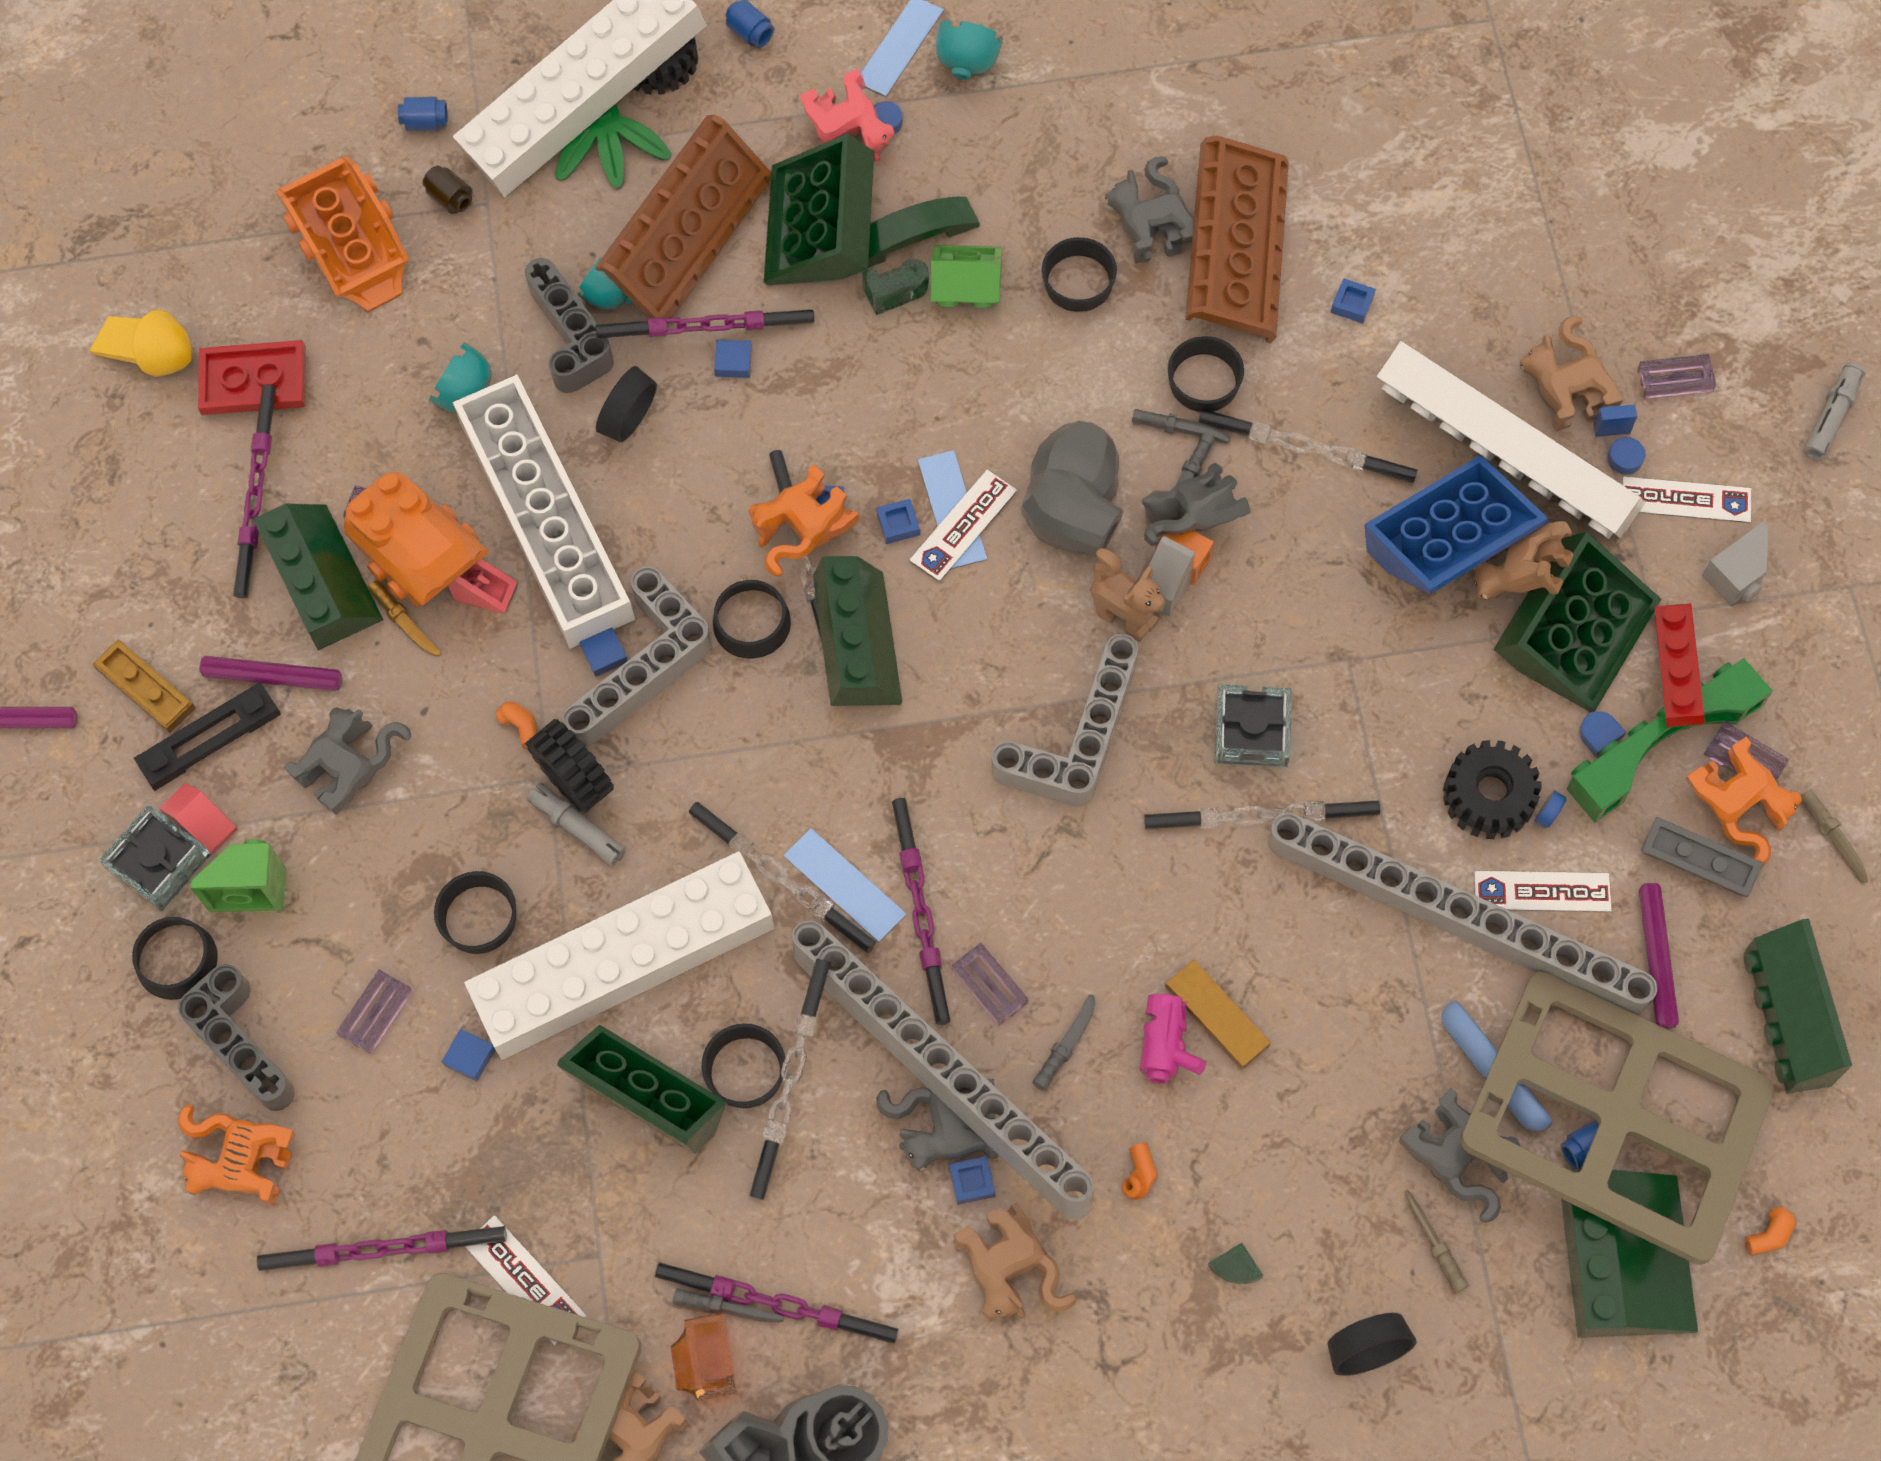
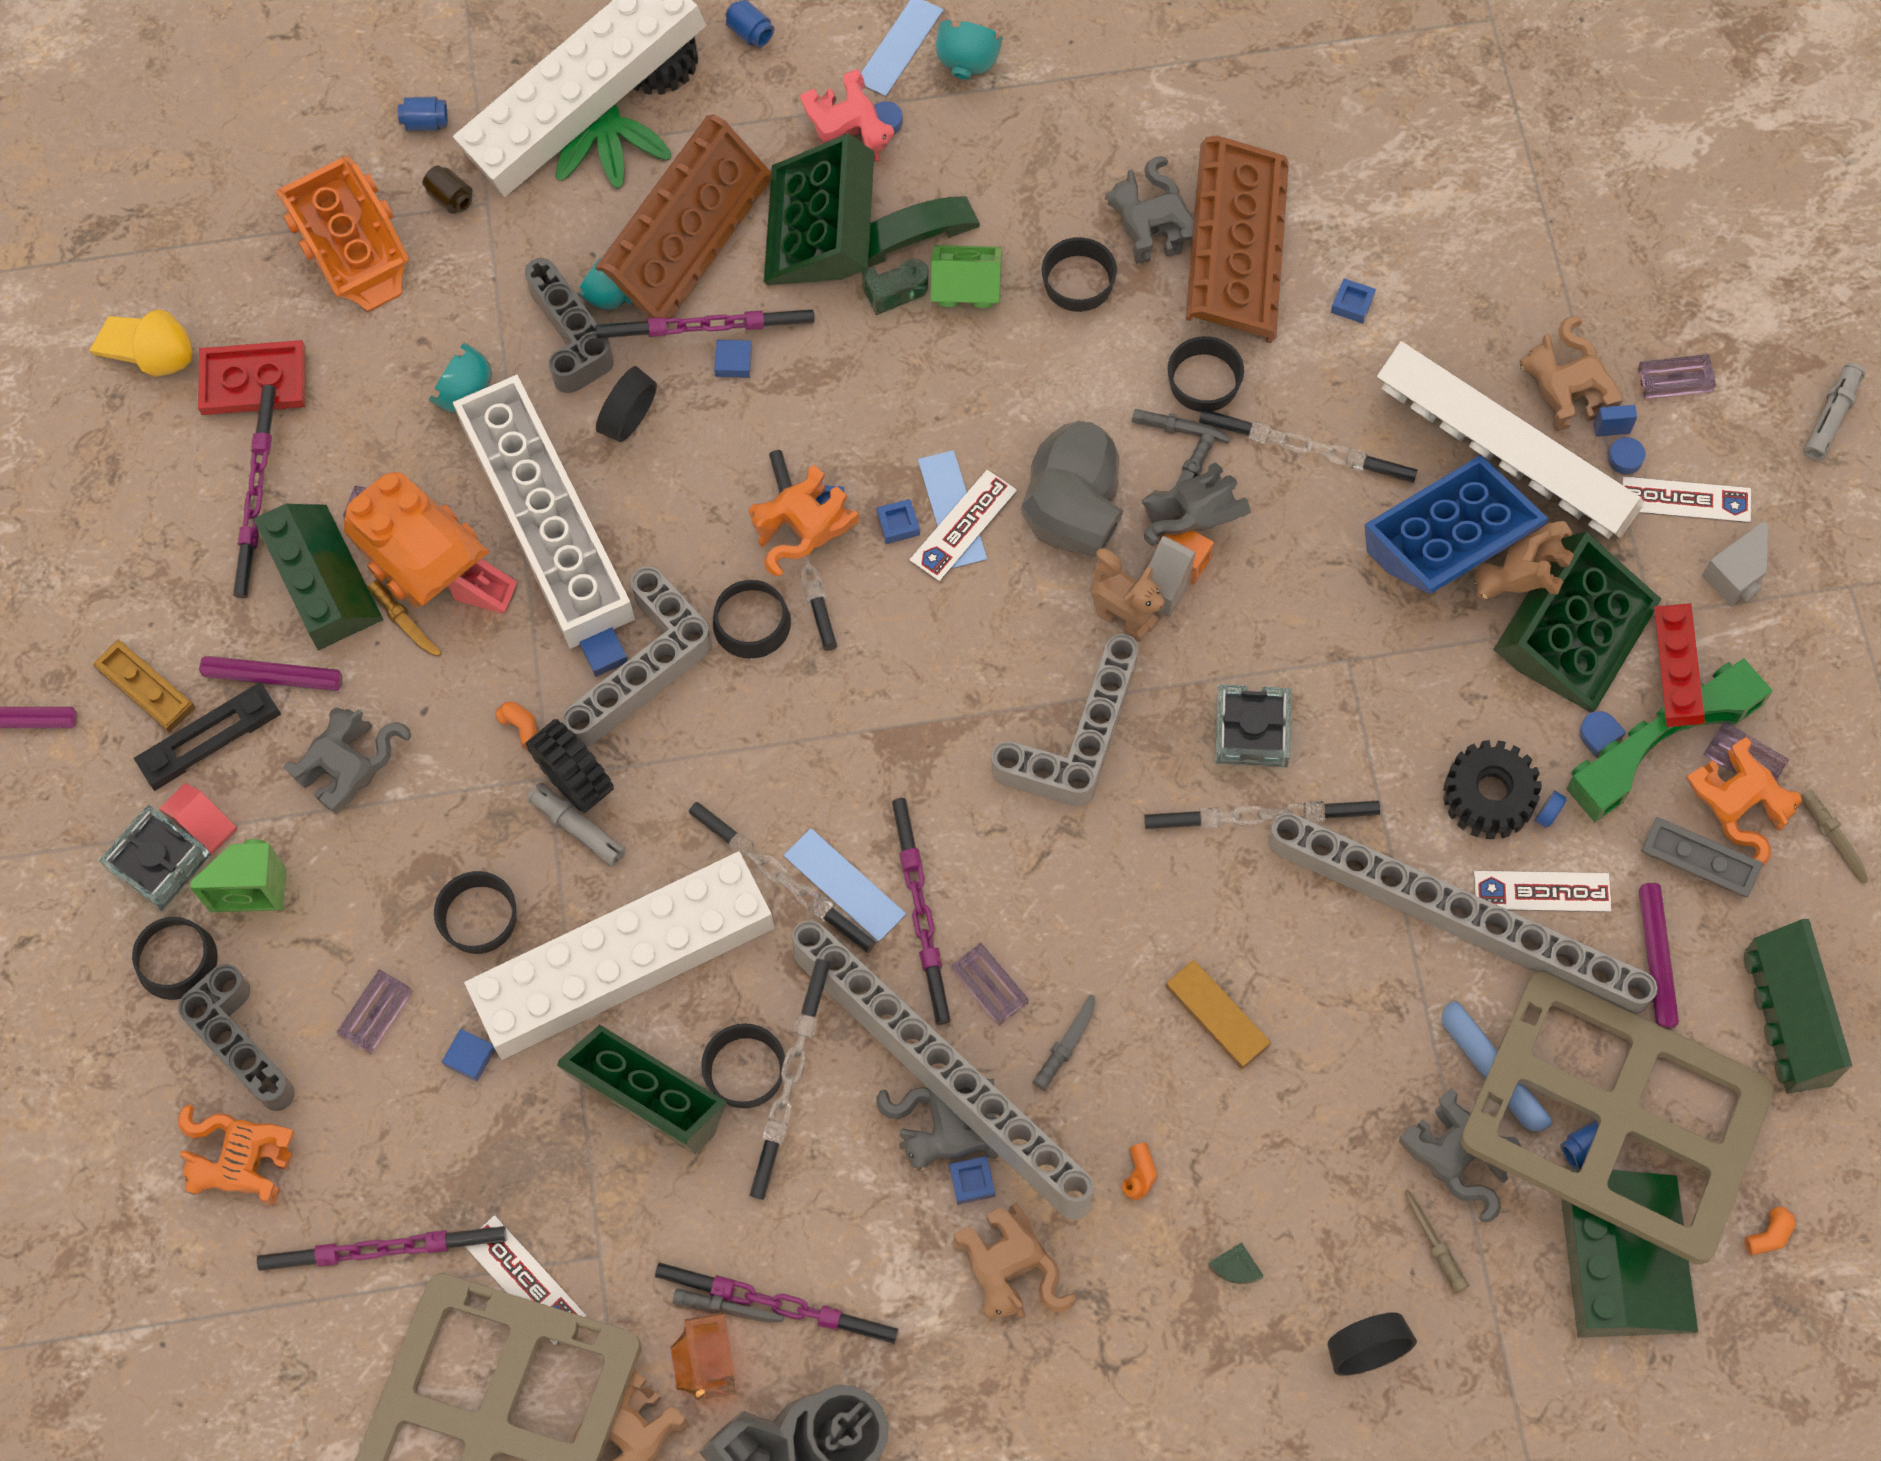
(856, 633): dark green slope -> none
(1163, 1044): dark pink piece -> none

